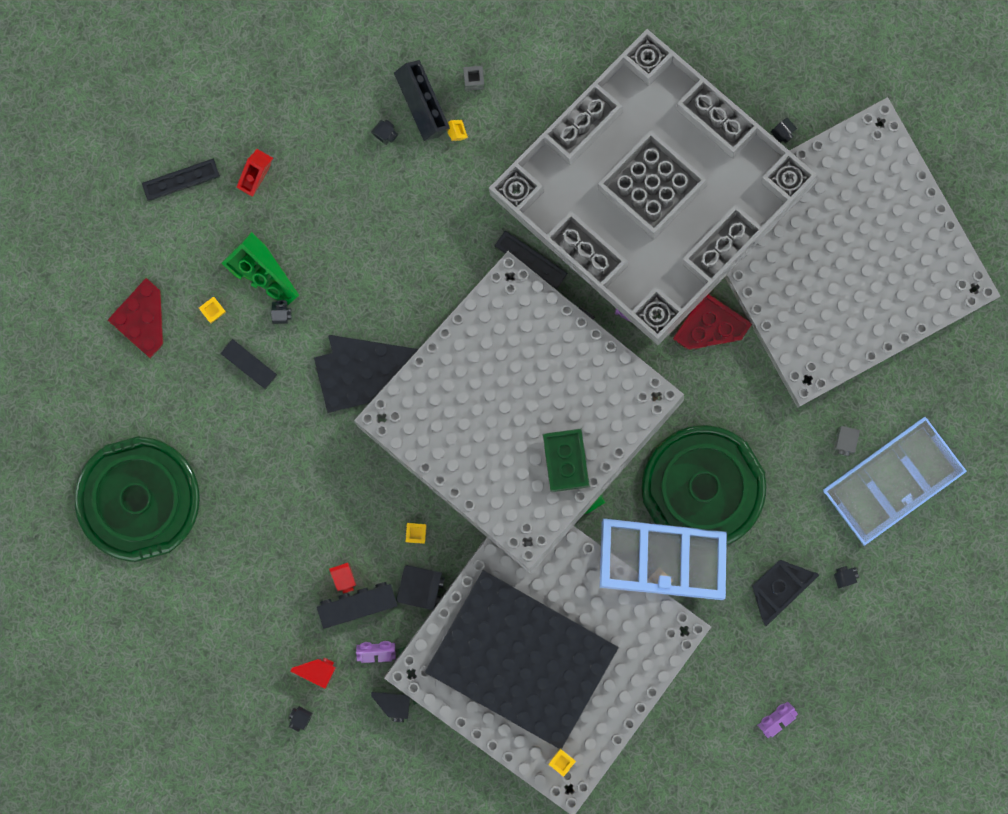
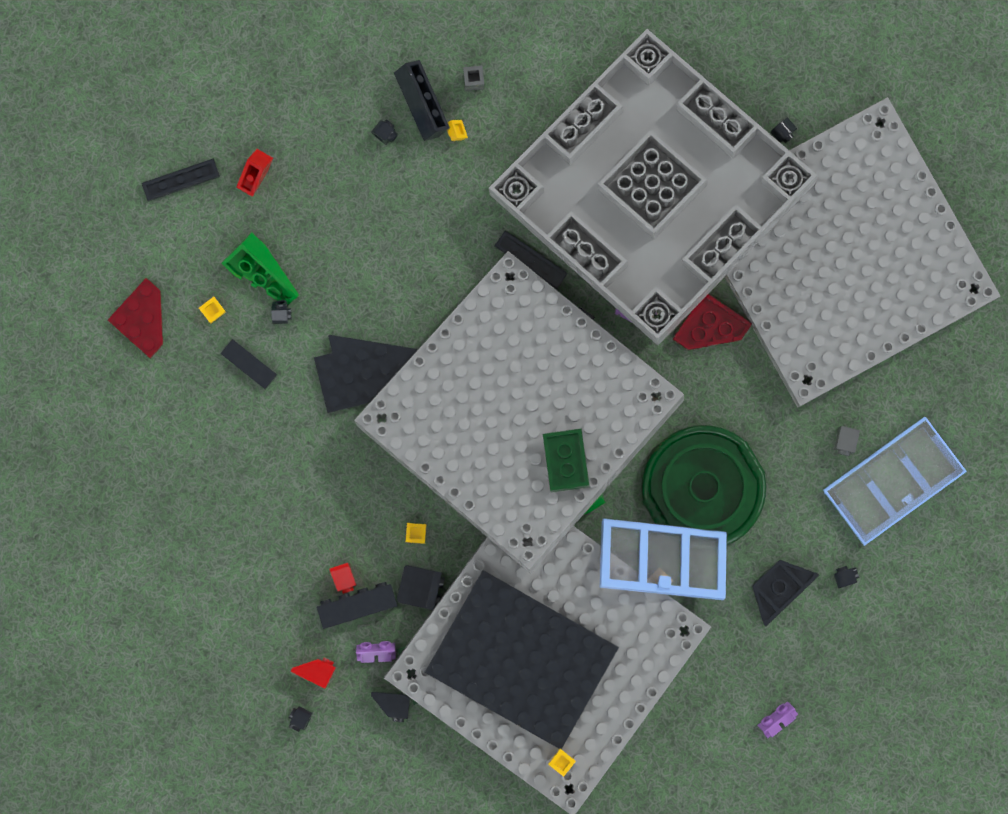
(137, 499): dark green piece -> none

